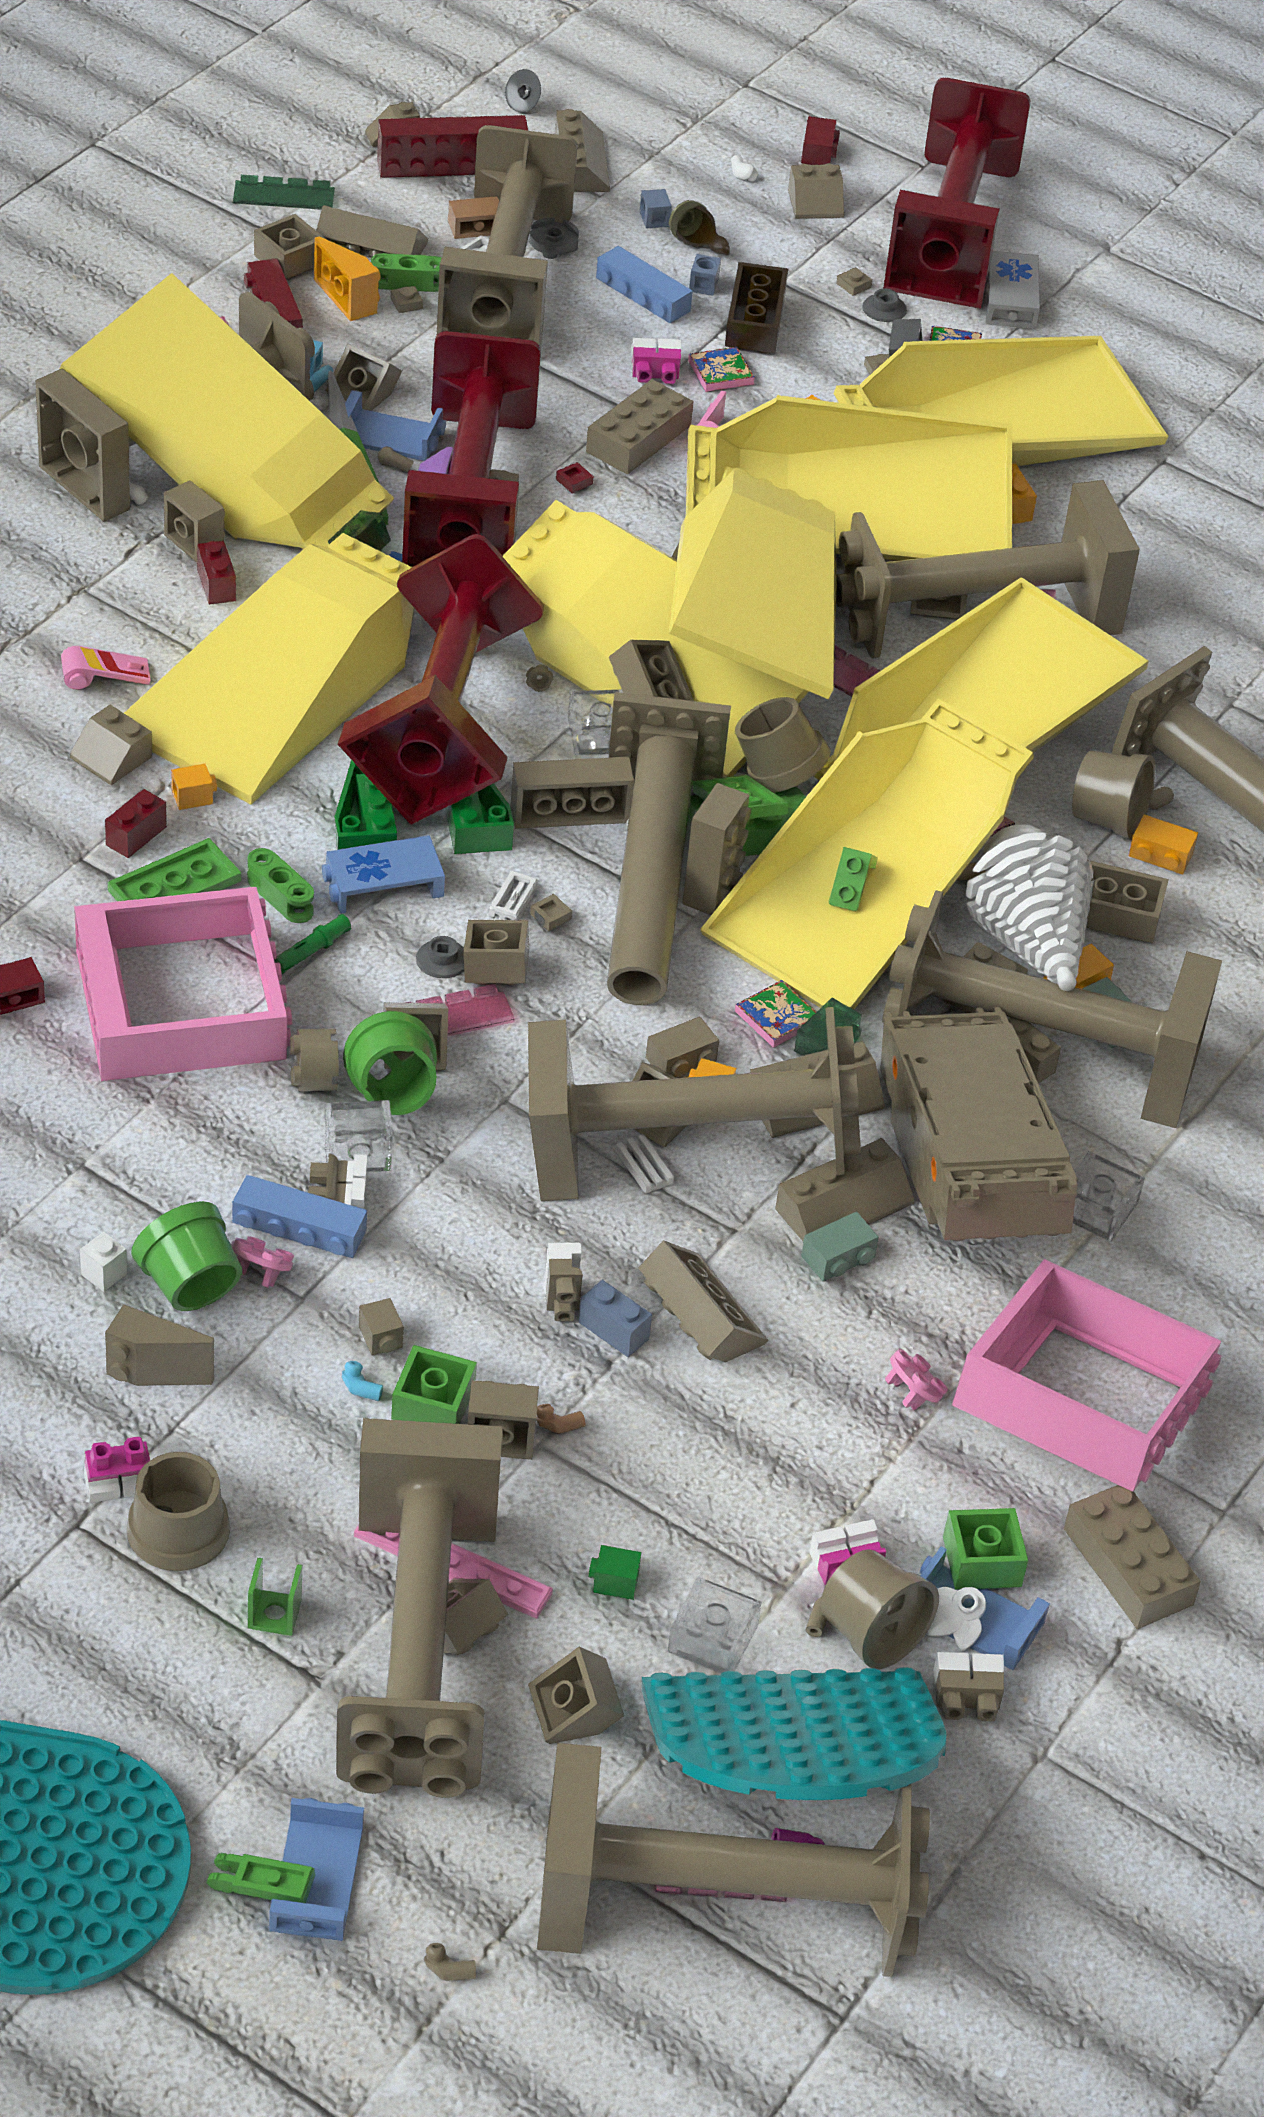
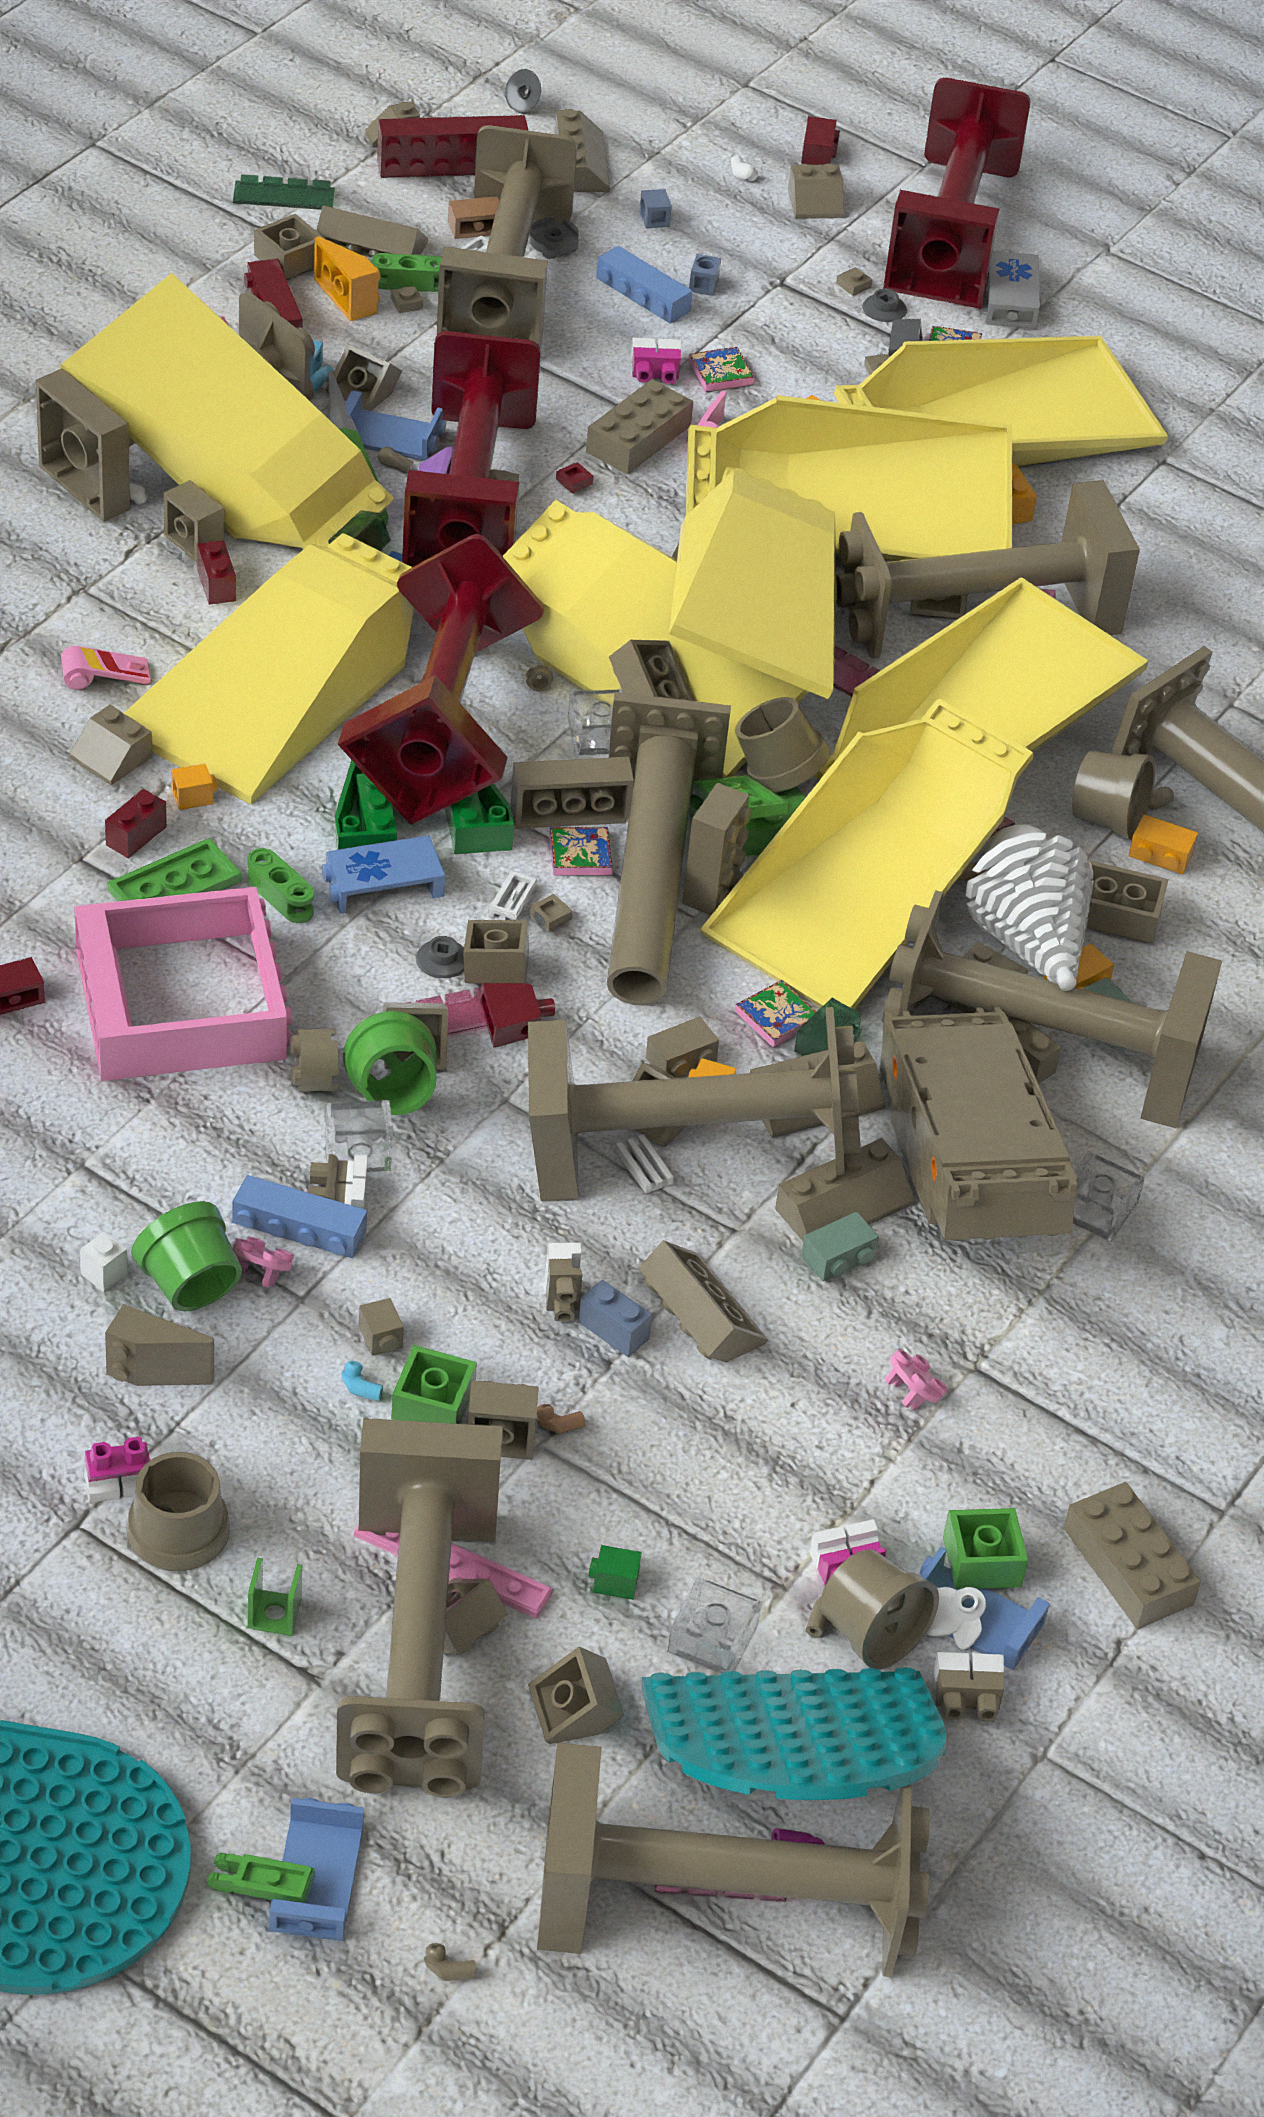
(320, 938): green pin -> none
(510, 1008): none -> dark red torso
(580, 851): none -> tile
(696, 227): piece -> none
(756, 307): dark brown brick -> none
(851, 878): bright green bracket -> none
(1110, 1322): bright pink door -> none

